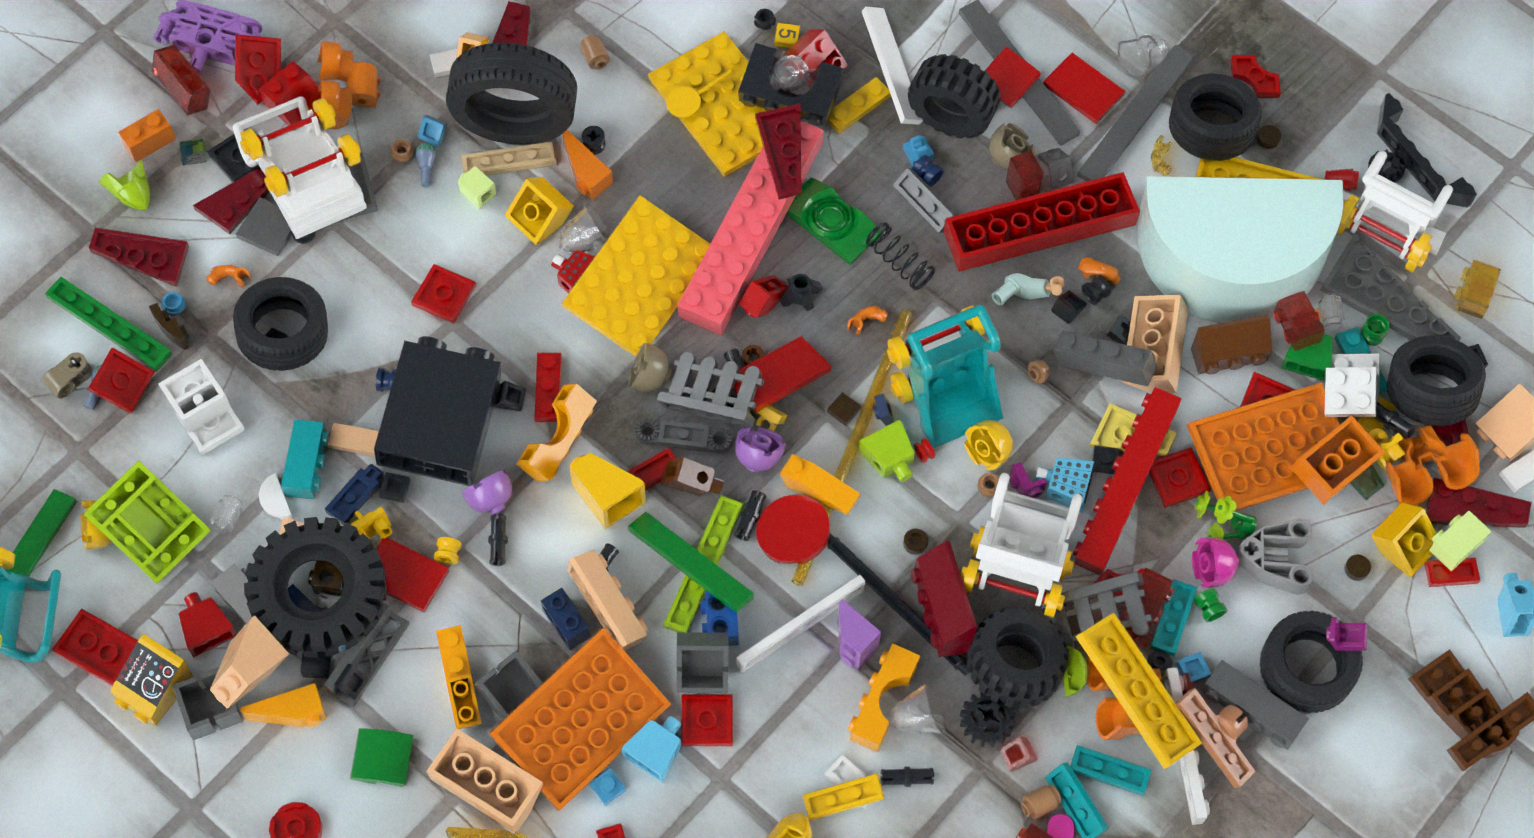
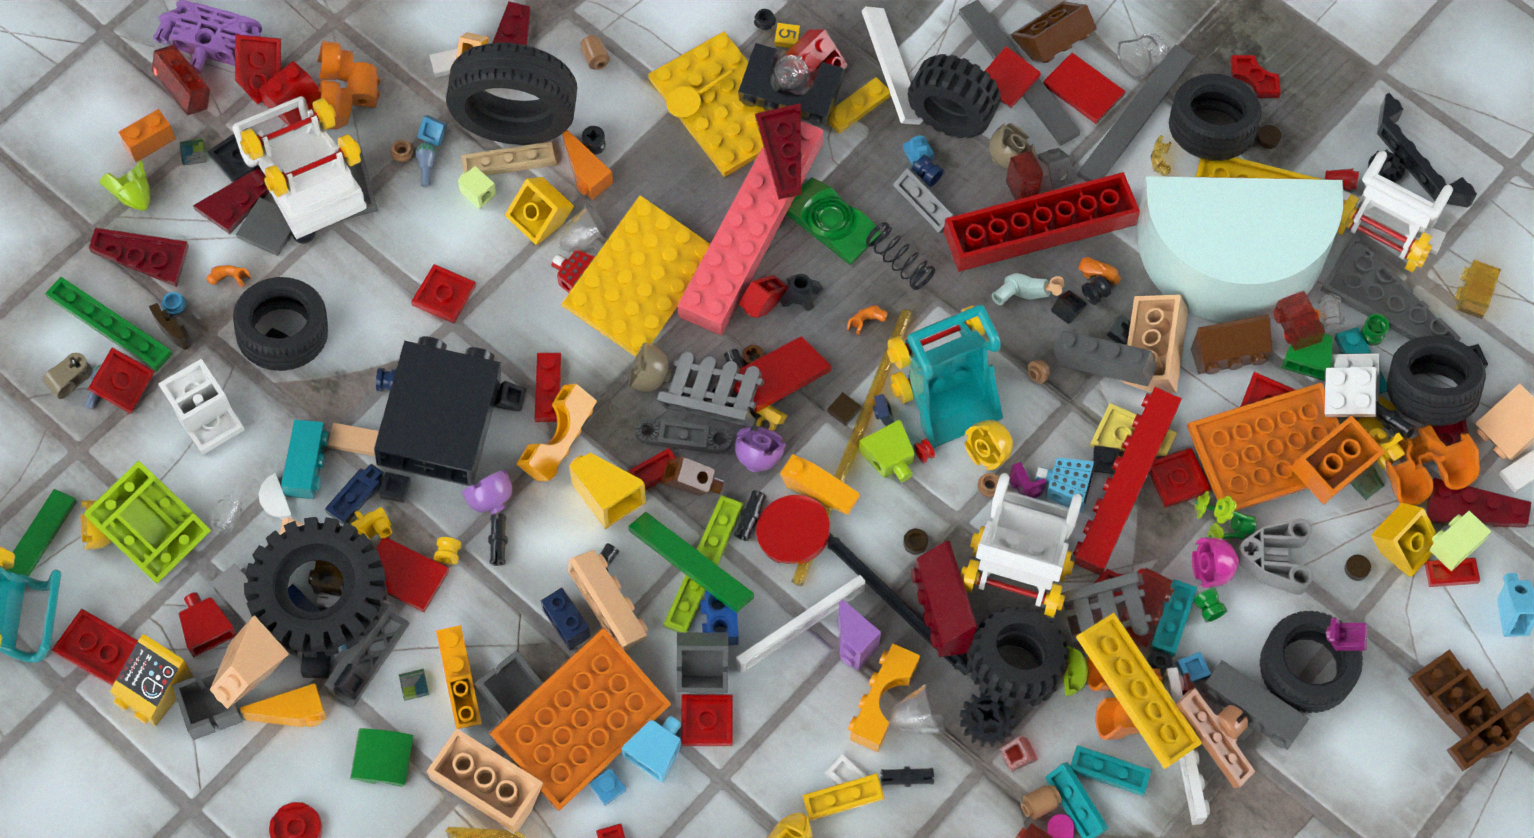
(413, 684): none -> clear green tile
(1055, 31): none -> reddish brown slope

